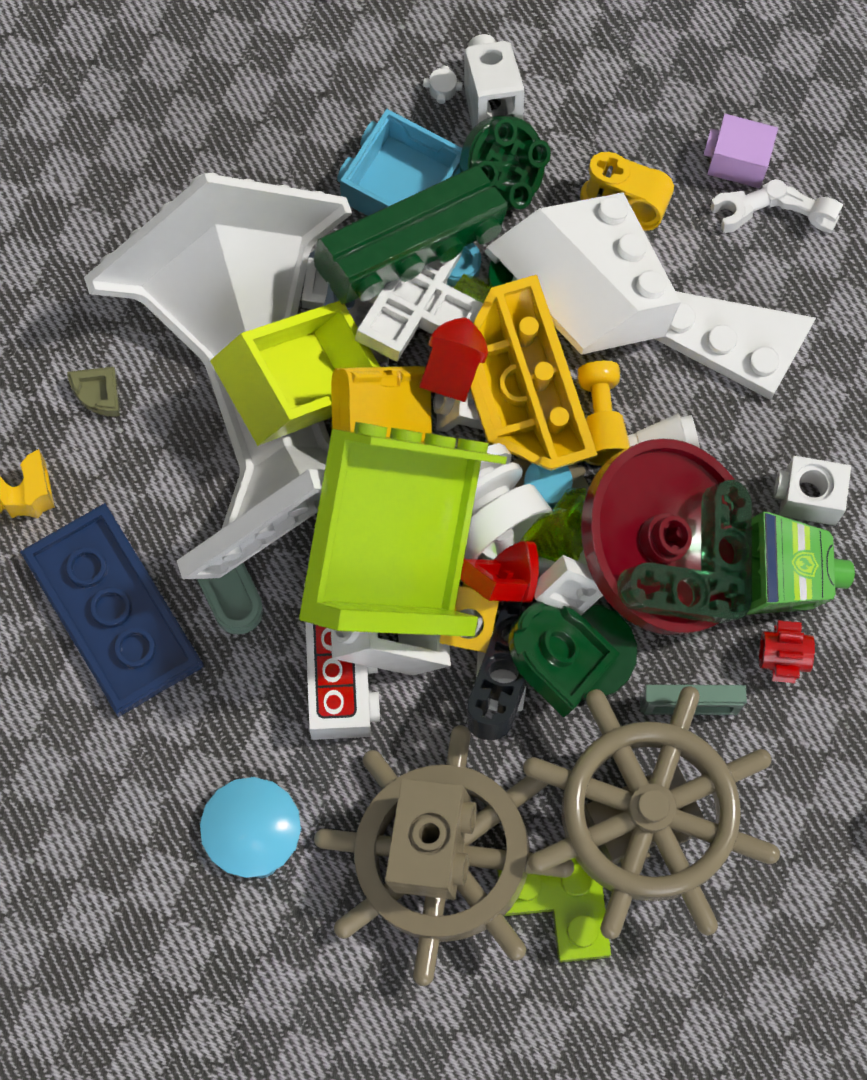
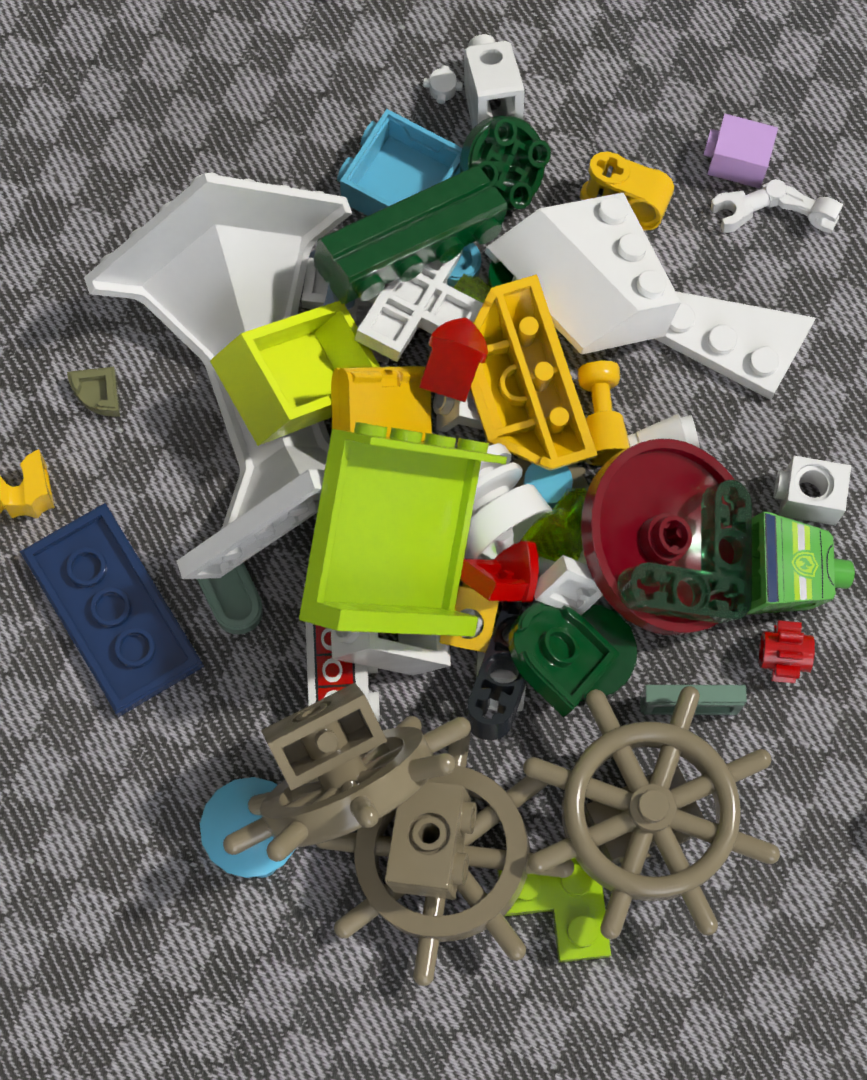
(341, 772): none -> dark tan piece

